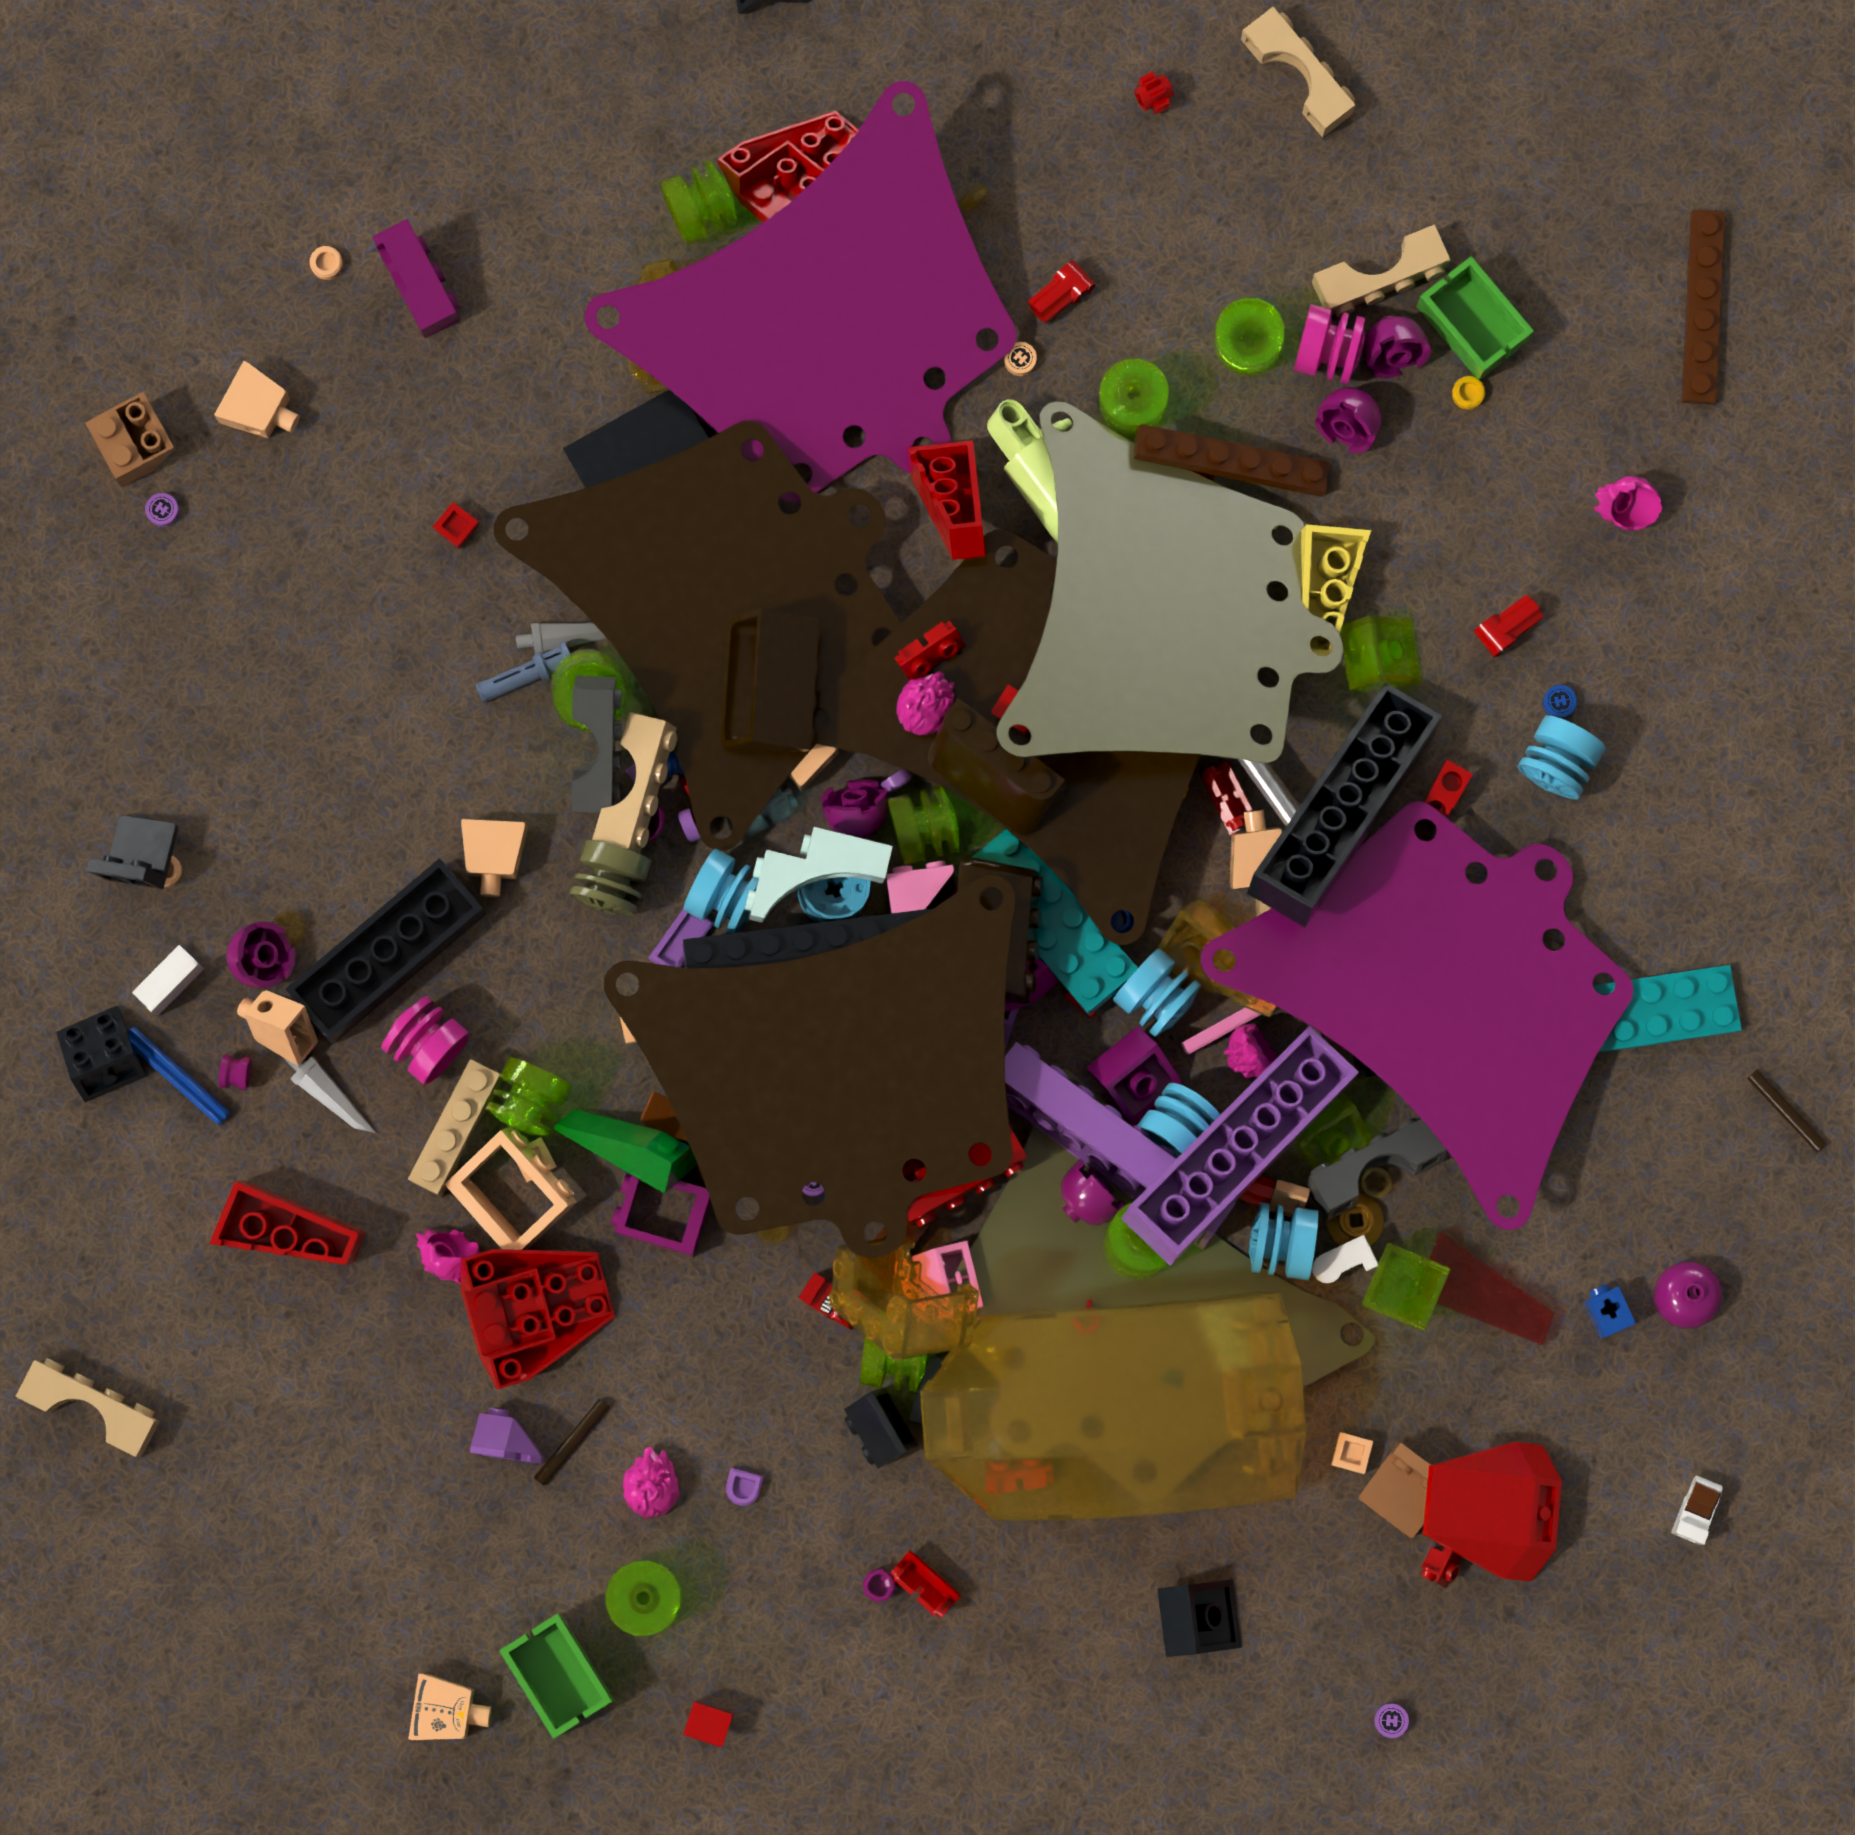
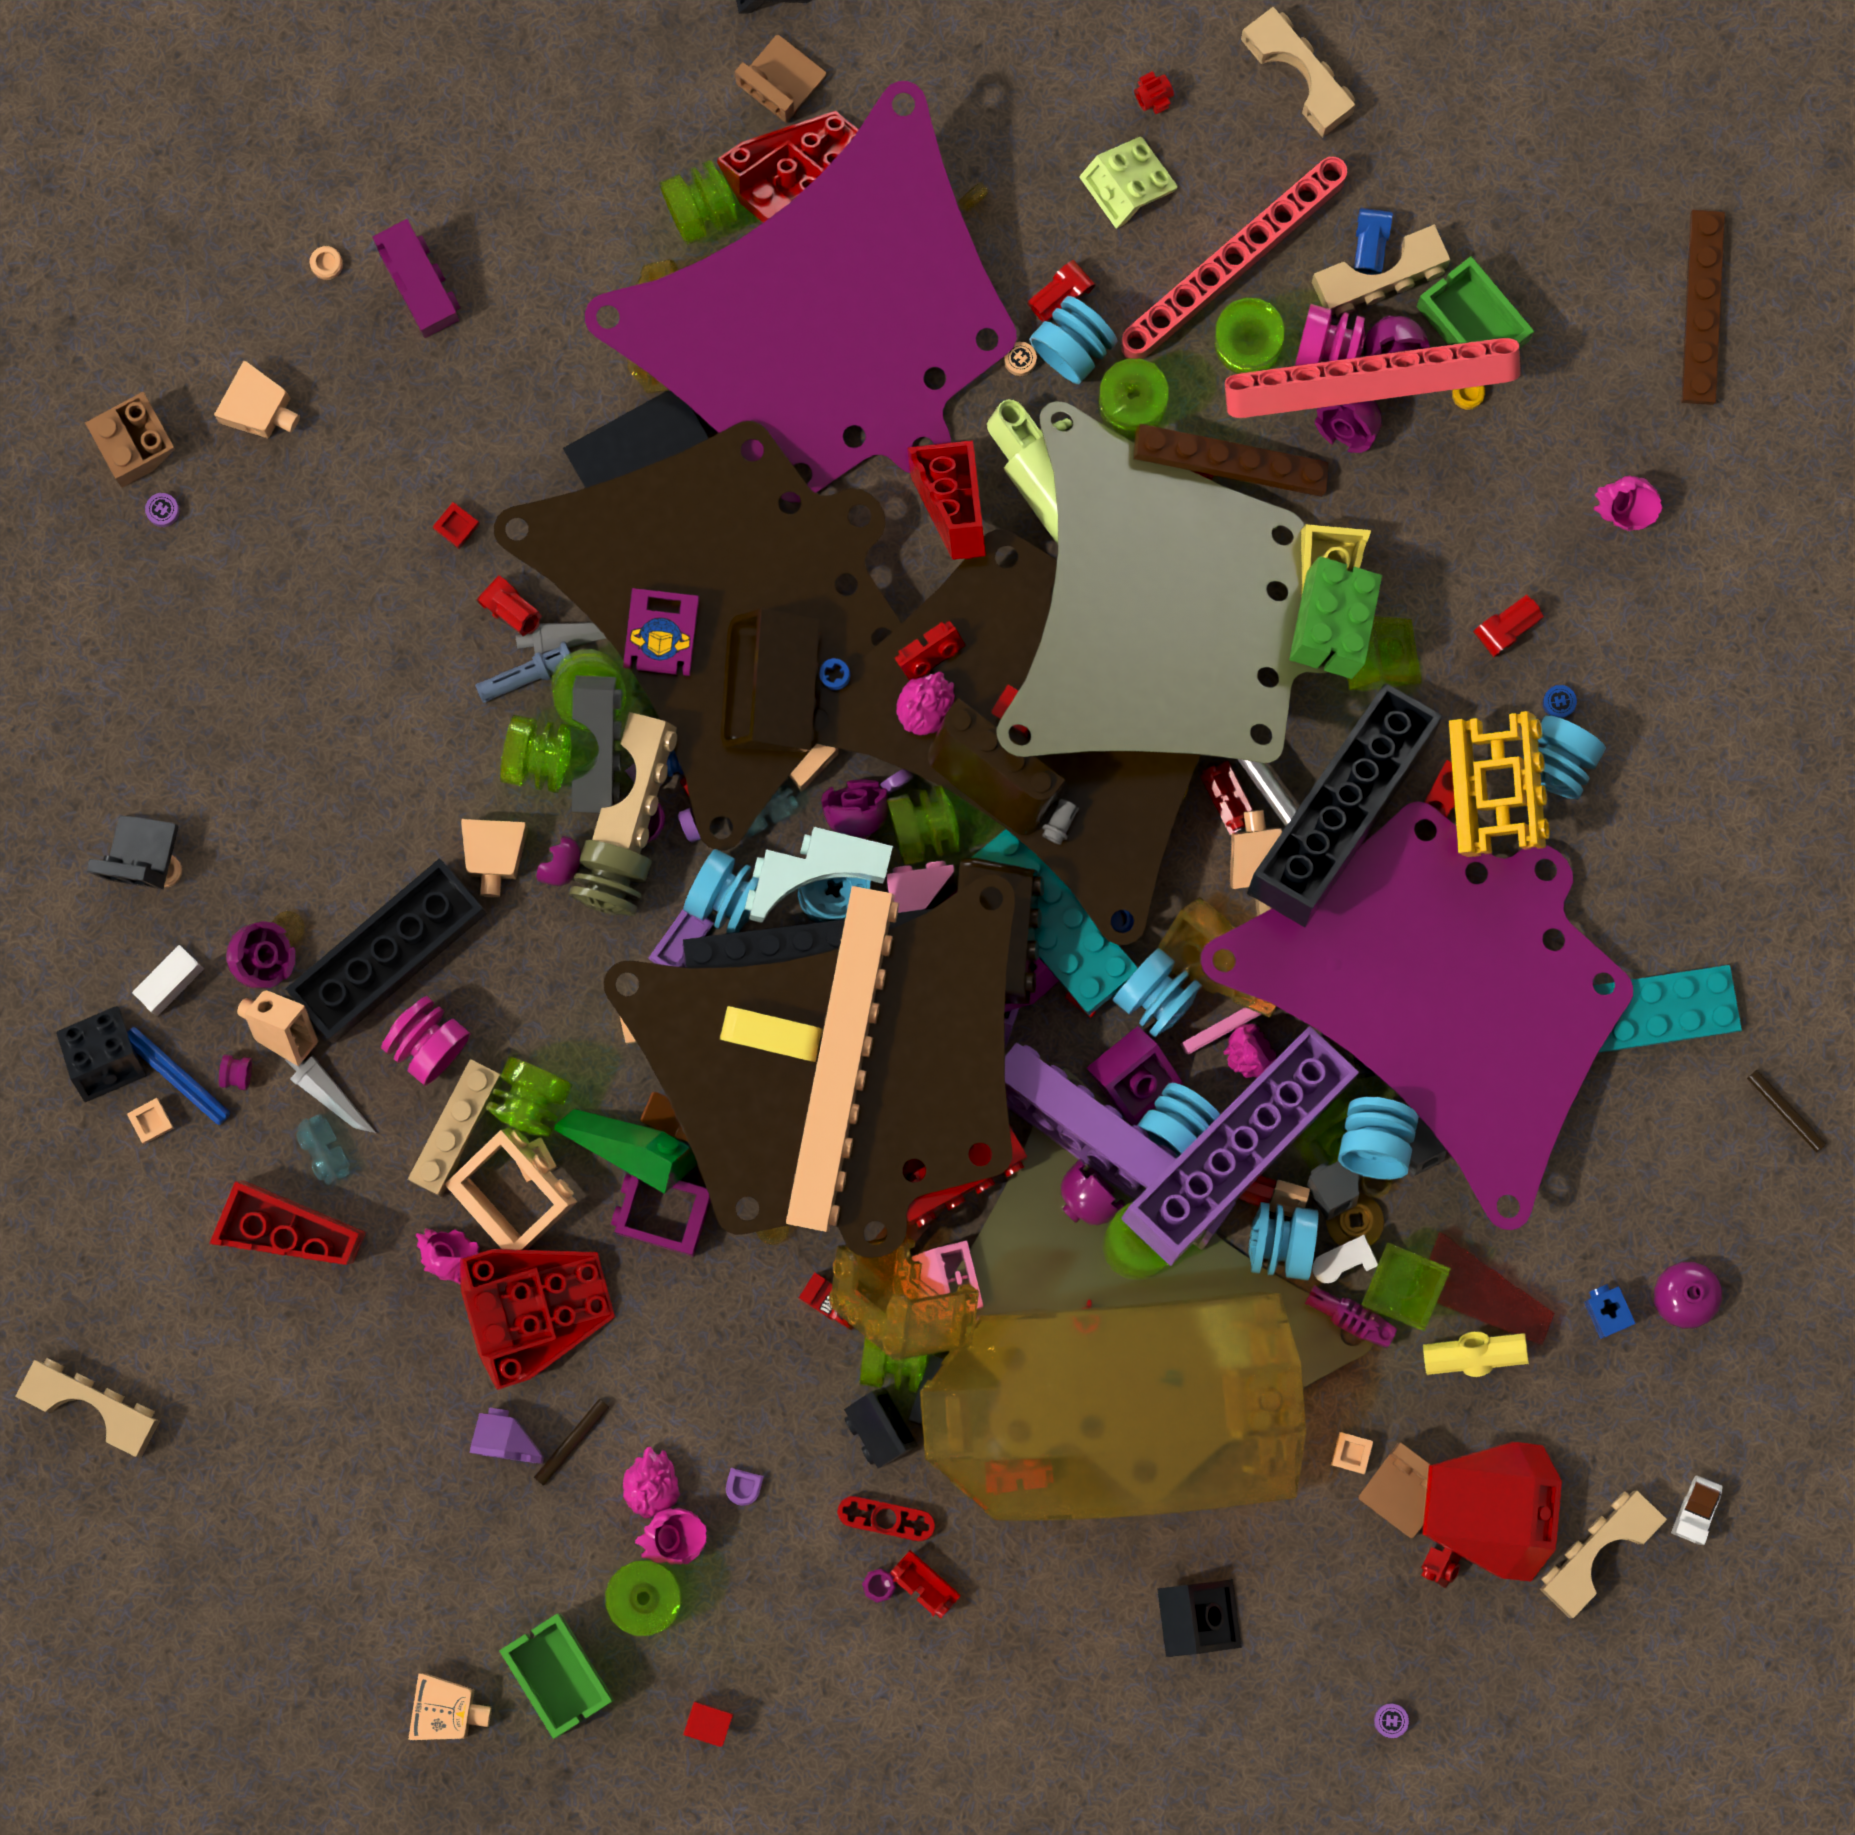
(150, 1121): none -> light nougat plate
(326, 1162): none -> clear light blue hinge
(507, 604): none -> red piece
(535, 754): none -> clear neon green wheel
(564, 863): none -> magenta hair
(658, 636): none -> magenta container
(673, 1537): none -> dark pink hair
(771, 1034): none -> light yellow beam
(780, 78): none -> medium nougat bracket
(839, 683): none -> blue bush
(841, 1059): none -> light nougat brick
(912, 1516): none -> red beam
(1060, 822): none -> light grey pin
(1078, 335): none -> medium azure wheel
(1126, 180): none -> yellowish green bracket
(1241, 245): none -> coral beam
(1335, 617): none -> bright green piece
(1353, 1317): none -> magenta hinge
(1372, 235): none -> blue piece
(1372, 378): none -> coral beam
(1378, 1138): none -> medium azure wheel
(1471, 784): none -> yellow fence
(1475, 1354): none -> light yellow piece
(1572, 1584): none -> tan arch

